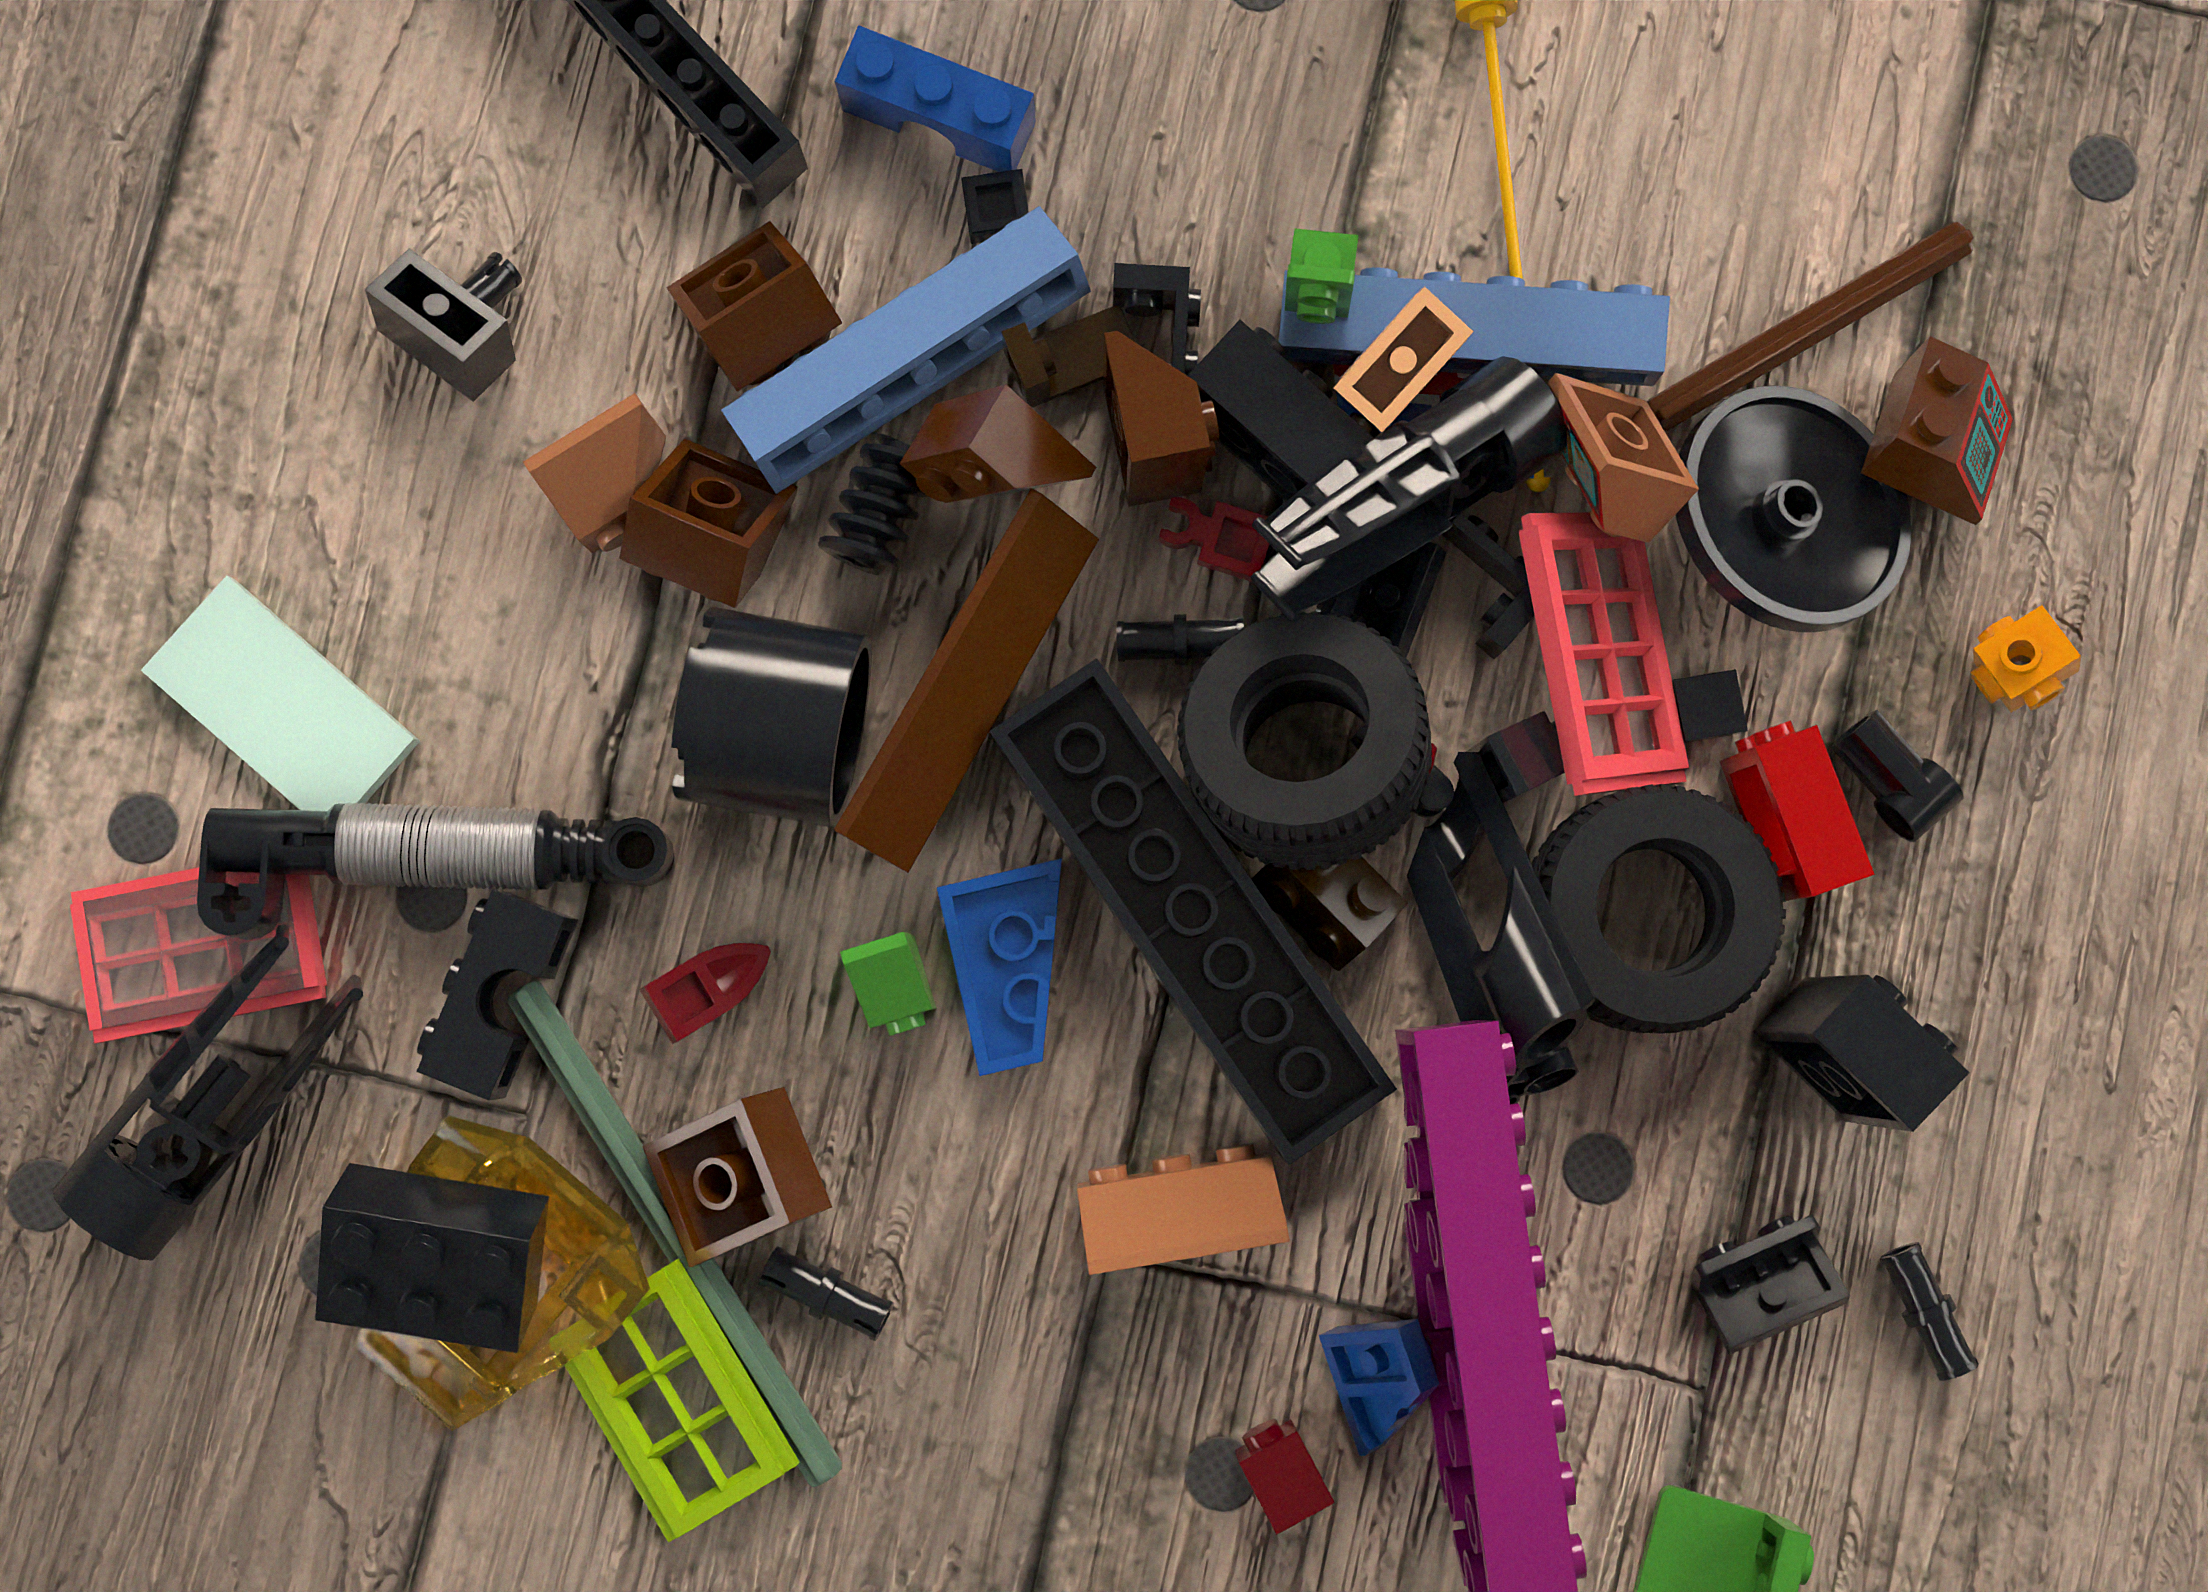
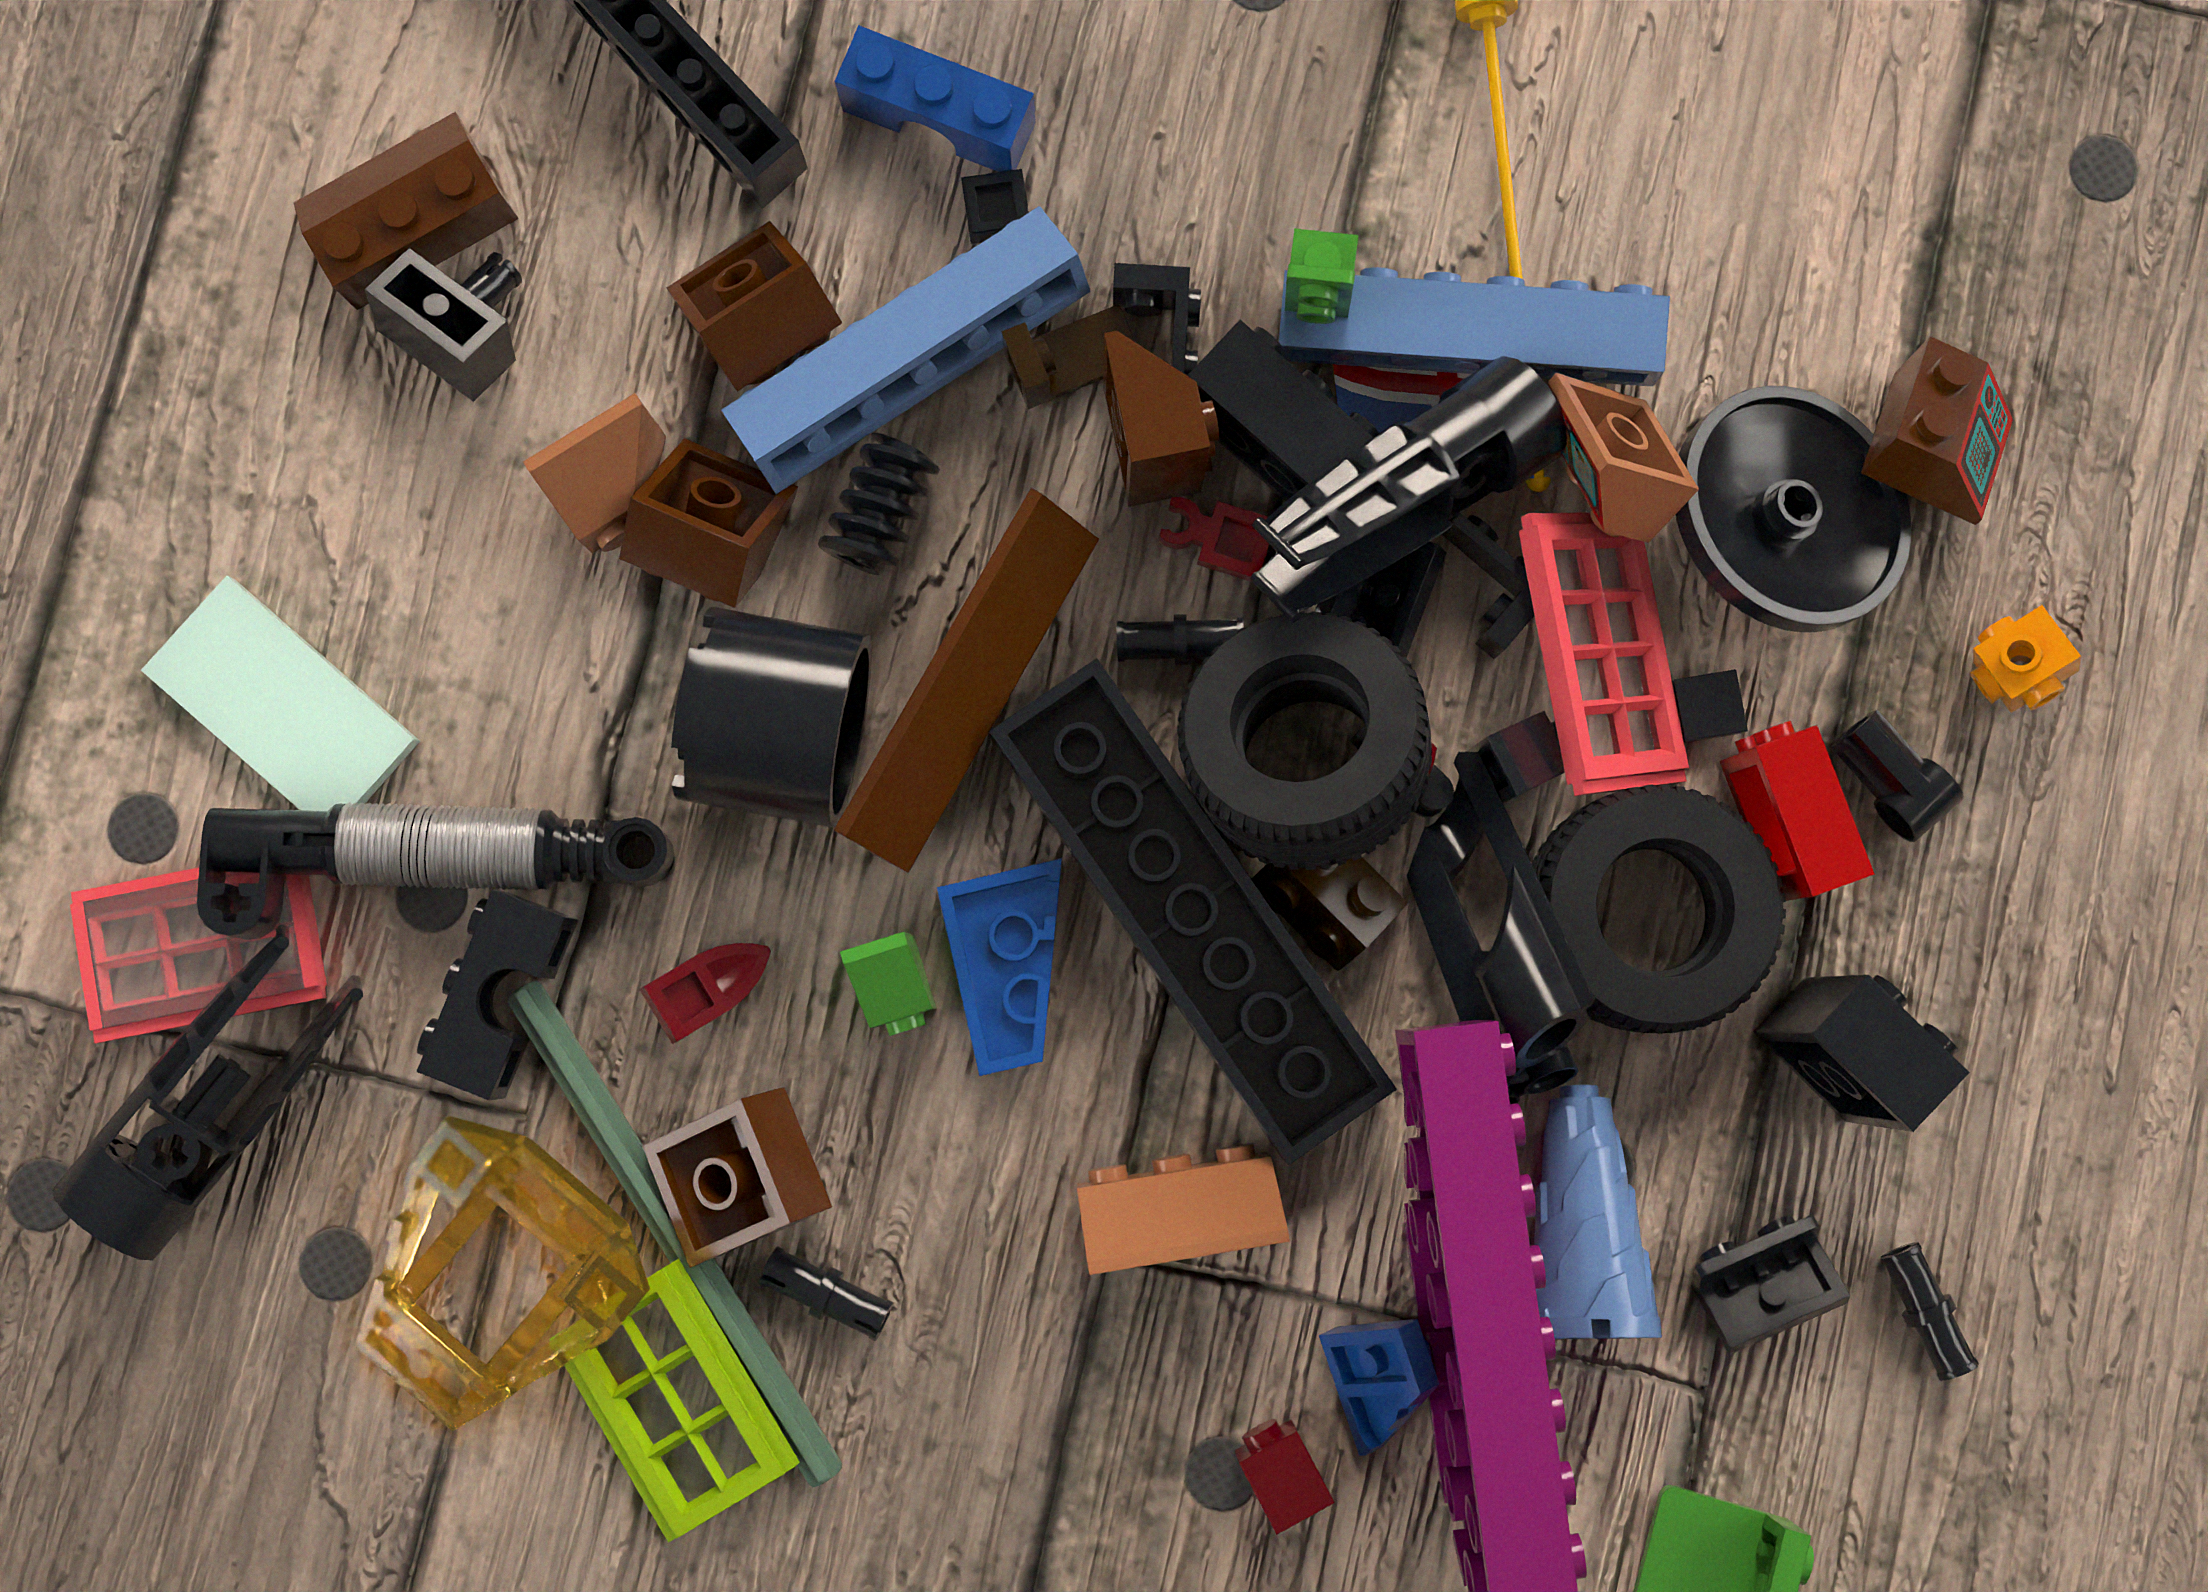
(417, 195): none -> reddish brown slope
(431, 1257): black brick -> none
(990, 448): reddish brown slope -> none
(1402, 359): light nougat brick -> none
(1590, 1226): none -> medium blue cone
(1811, 325): reddish brown axle -> none

